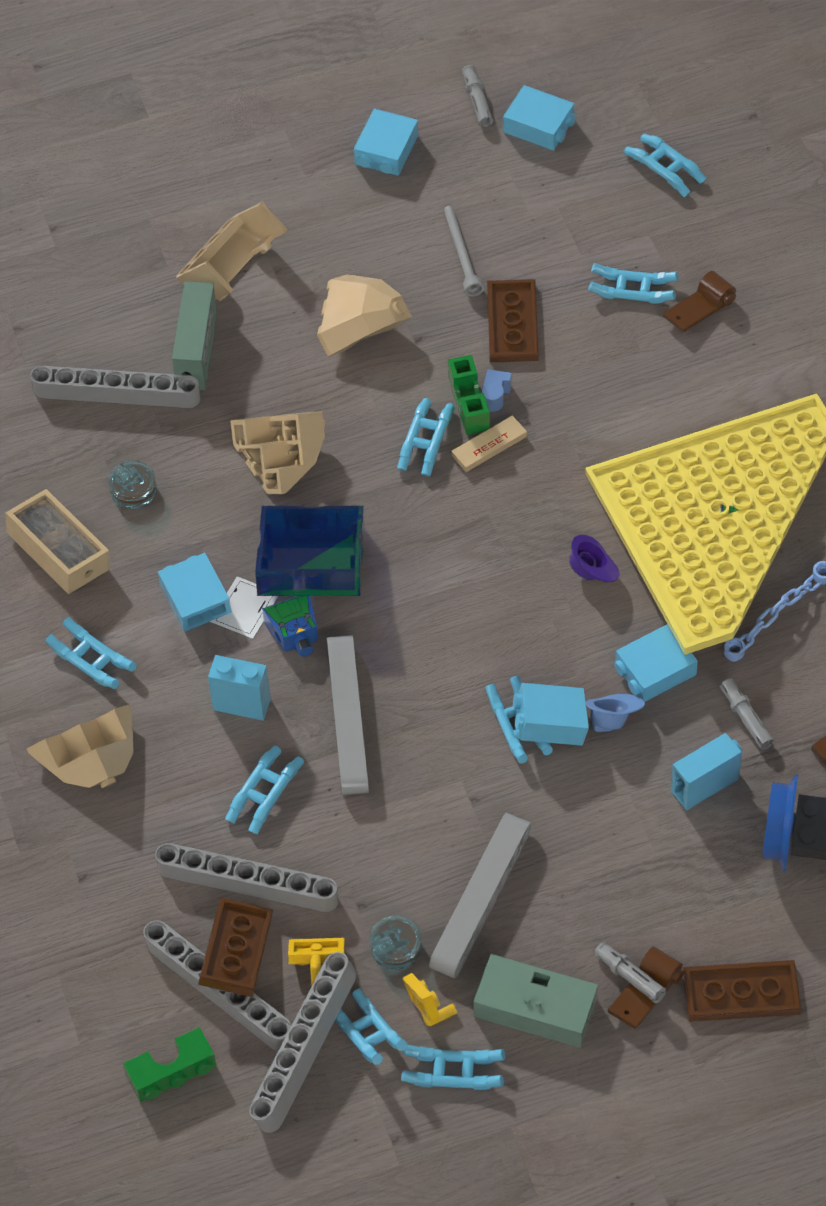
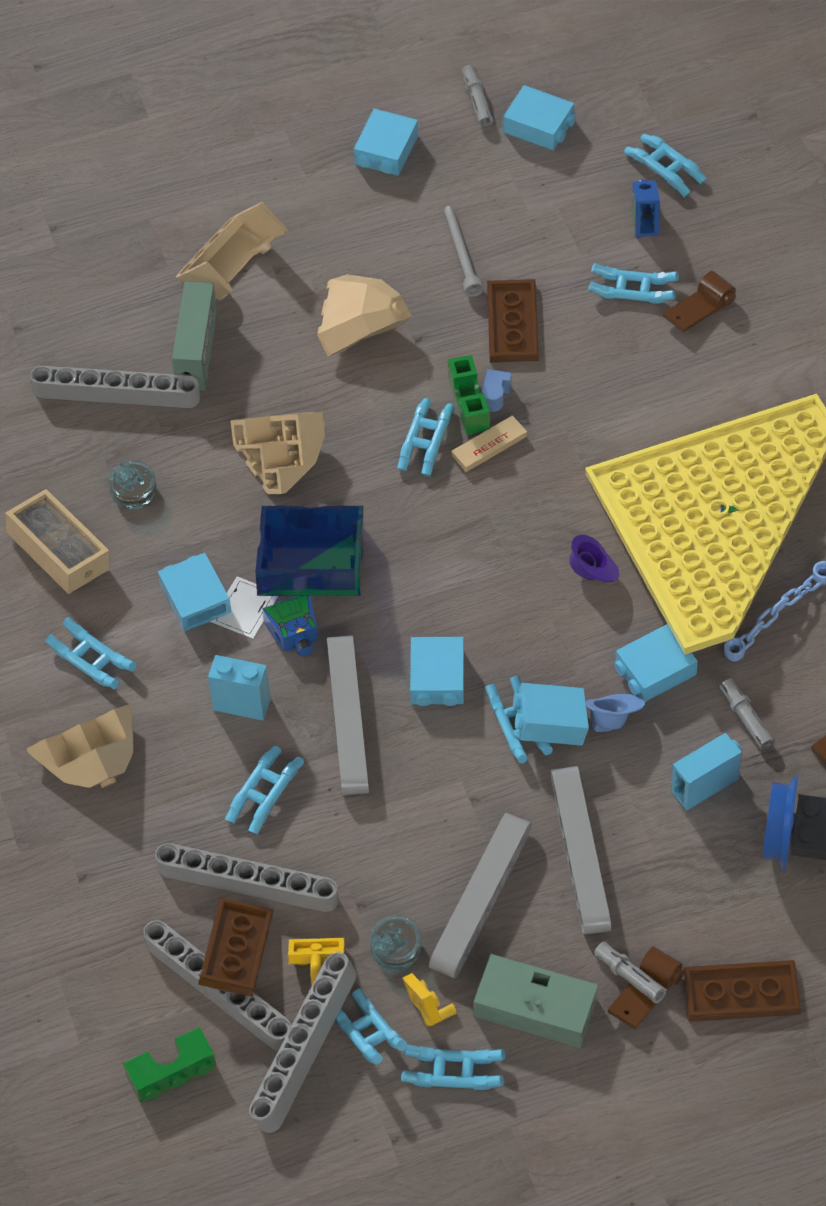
(437, 671): none -> medium azure brick
(580, 850): none -> light grey beam
(645, 198): none -> blue torso

